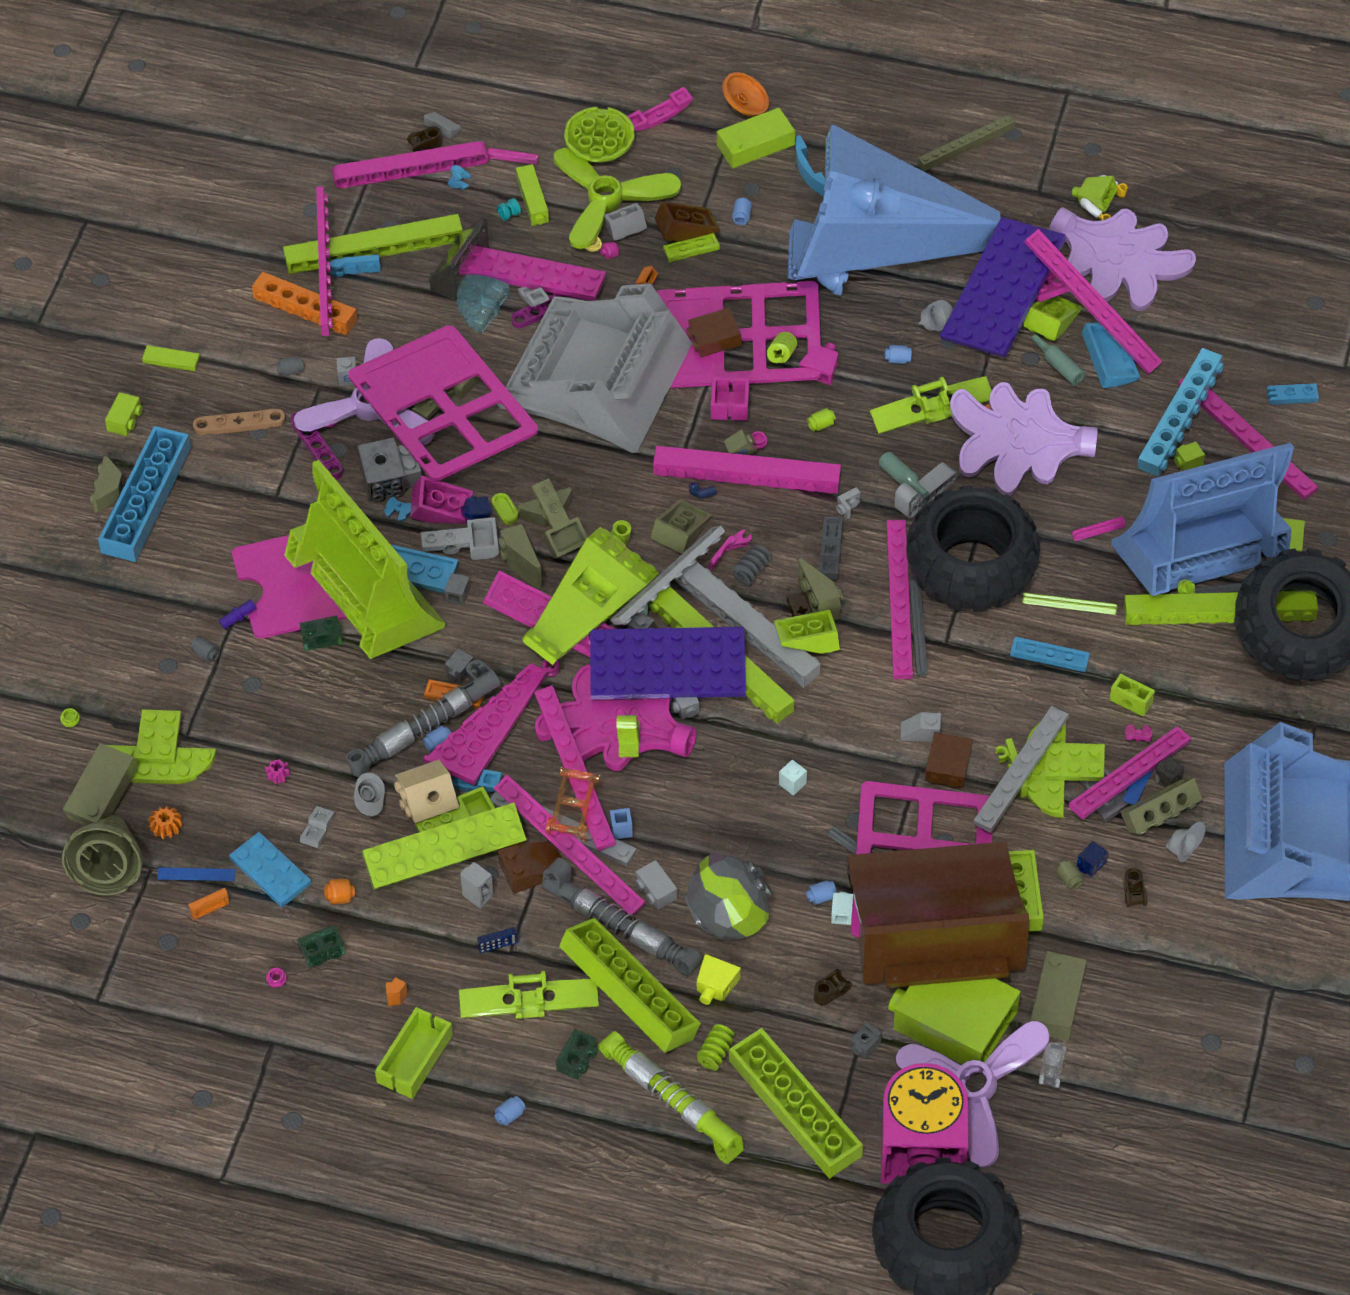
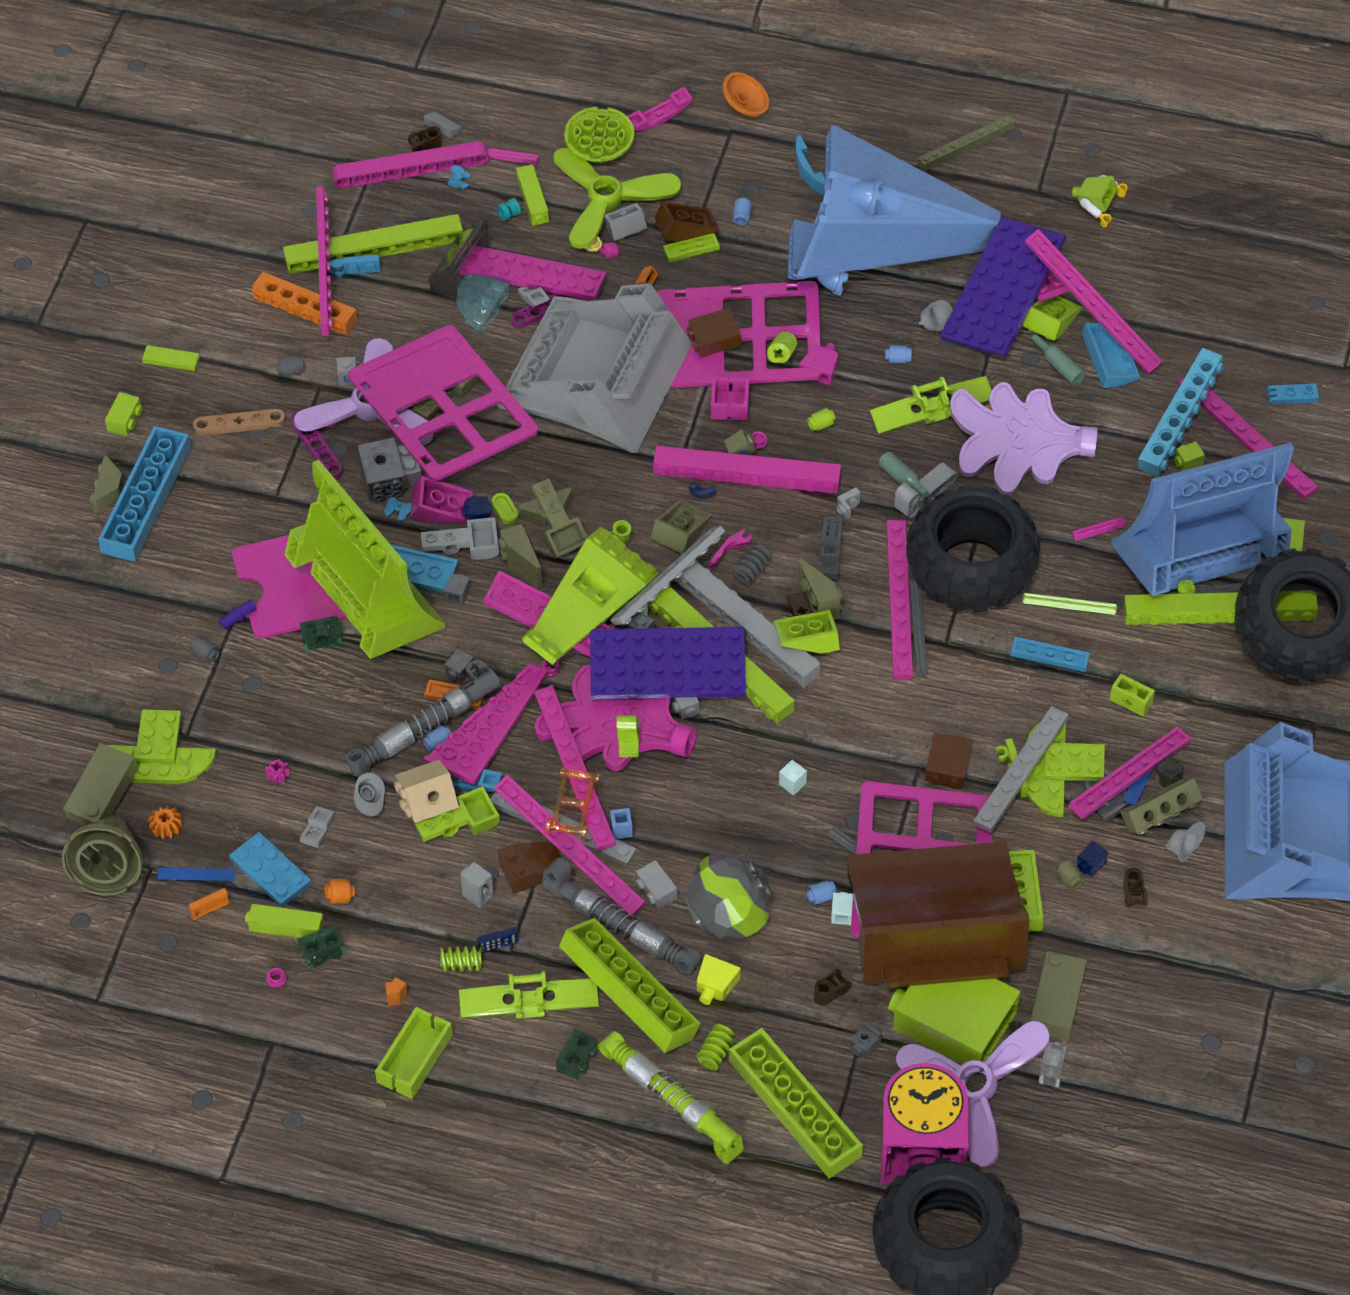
(70, 717): lime plate -> none
(283, 921): none -> lime brick
(443, 846): lime brick -> none
(461, 959): none -> lime piece
(509, 1110): medium blue brick -> none
(755, 138): lime brick -> none
(920, 727): light grey slope -> none
(1120, 253): lavender plant -> none
(1144, 734): dark pink piece -> none

